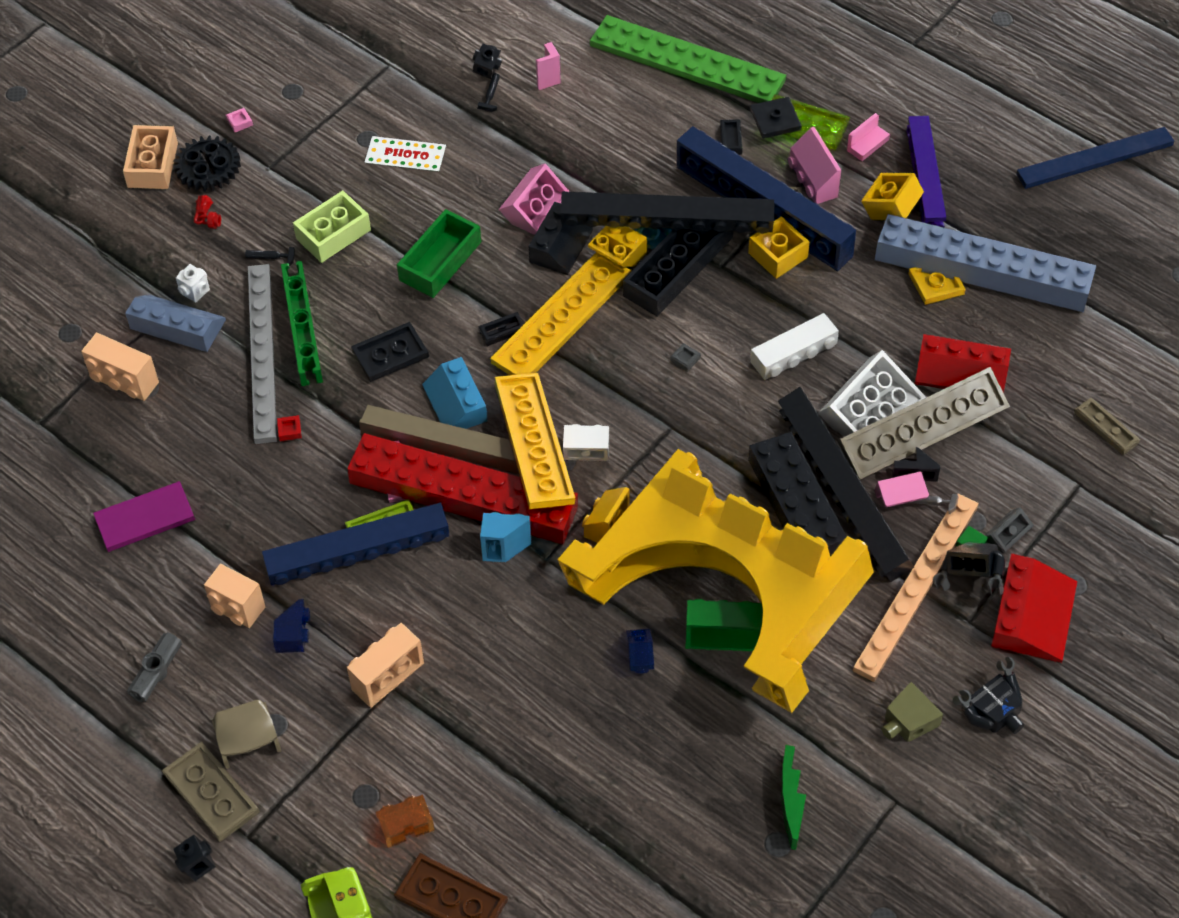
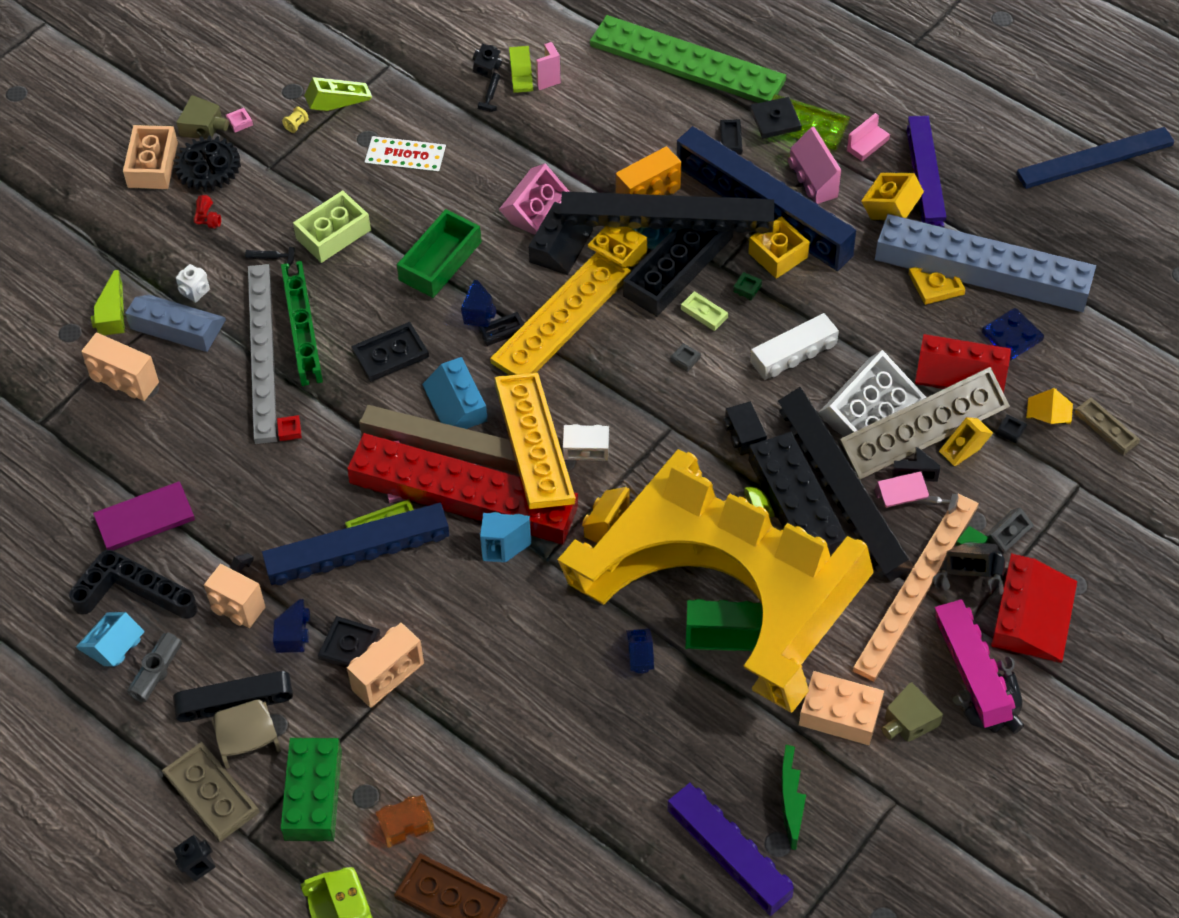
(109, 308): none -> lime slope
(111, 638): none -> medium azure slope
(134, 582): none -> black beam
(200, 119): none -> olive torso
(210, 699): none -> black beam
(241, 561): none -> black tile
(295, 119): none -> light yellow bush
(311, 789): none -> green piece
(334, 94): none -> lime slope
(347, 641): none -> black plate
(478, 306): none -> clear blue slope
(521, 69): none -> lime piece
(651, 175): none -> light orange brick
(704, 311): none -> yellowish green plate
(731, 849): none -> dark purple brick
(743, 426): none -> black brick
(747, 286): none -> dark green tile
(758, 498): none -> lime brick
(841, 708): none -> light nougat brick
(965, 441): none -> yellow slope
(974, 663): none -> dark pink brick
(1011, 428): none -> black tile
(1013, 332): none -> clear blue plate
(1050, 407): none -> yellow slope

